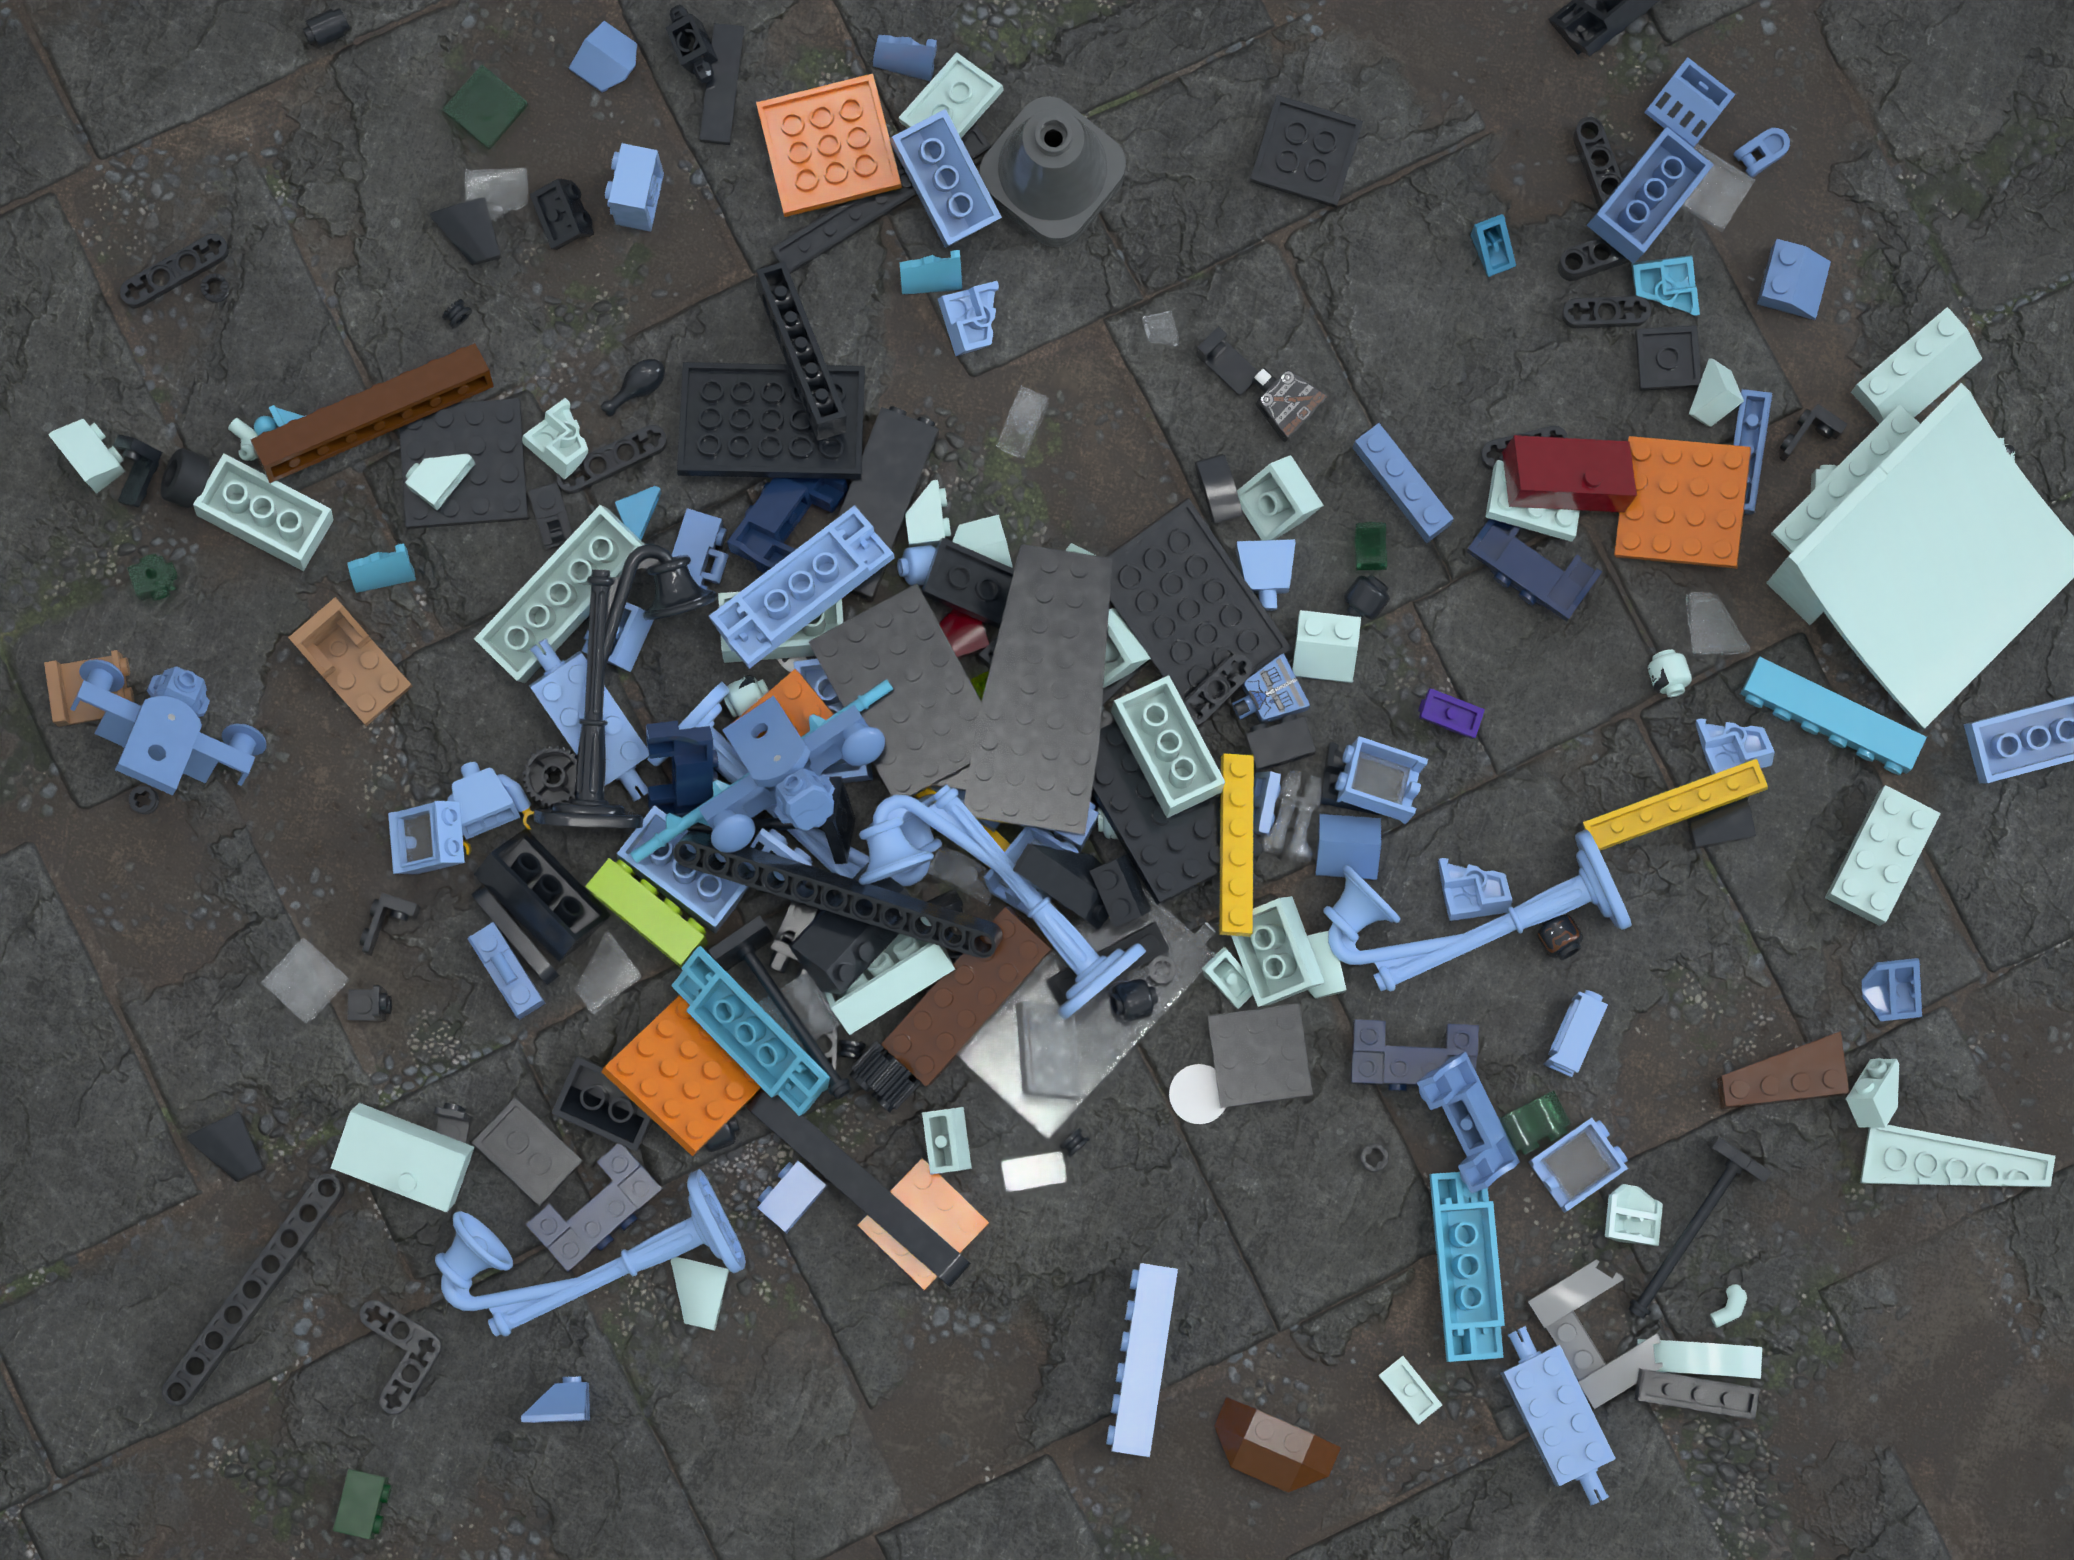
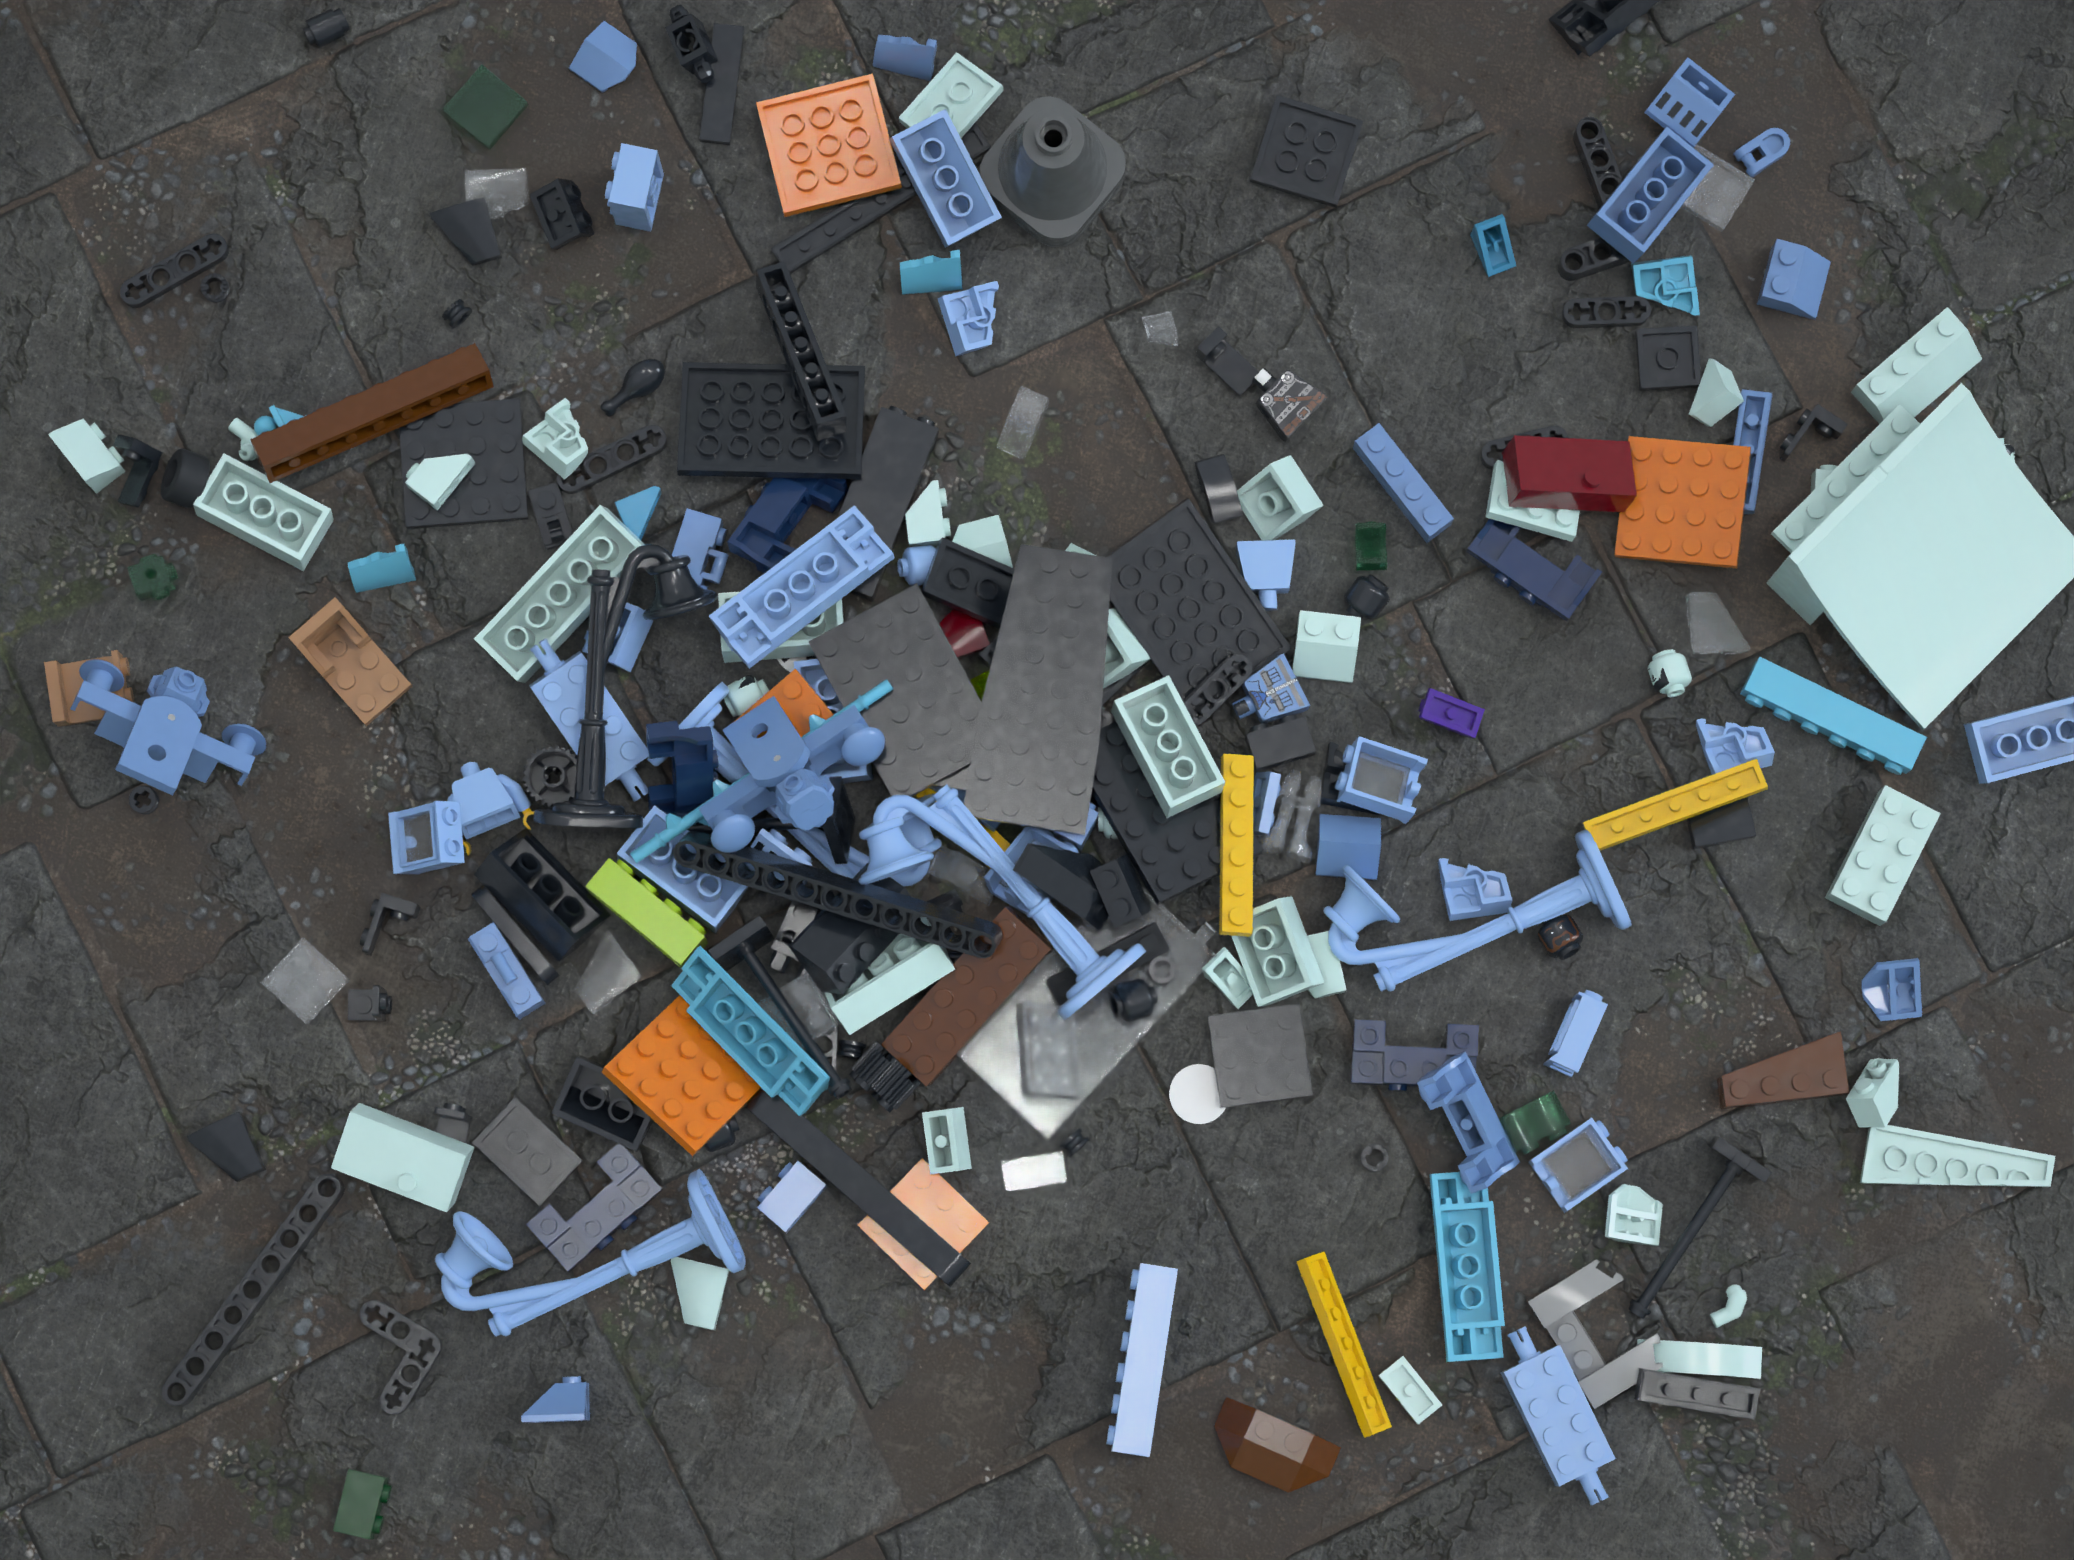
(1344, 1344): none -> yellow plate

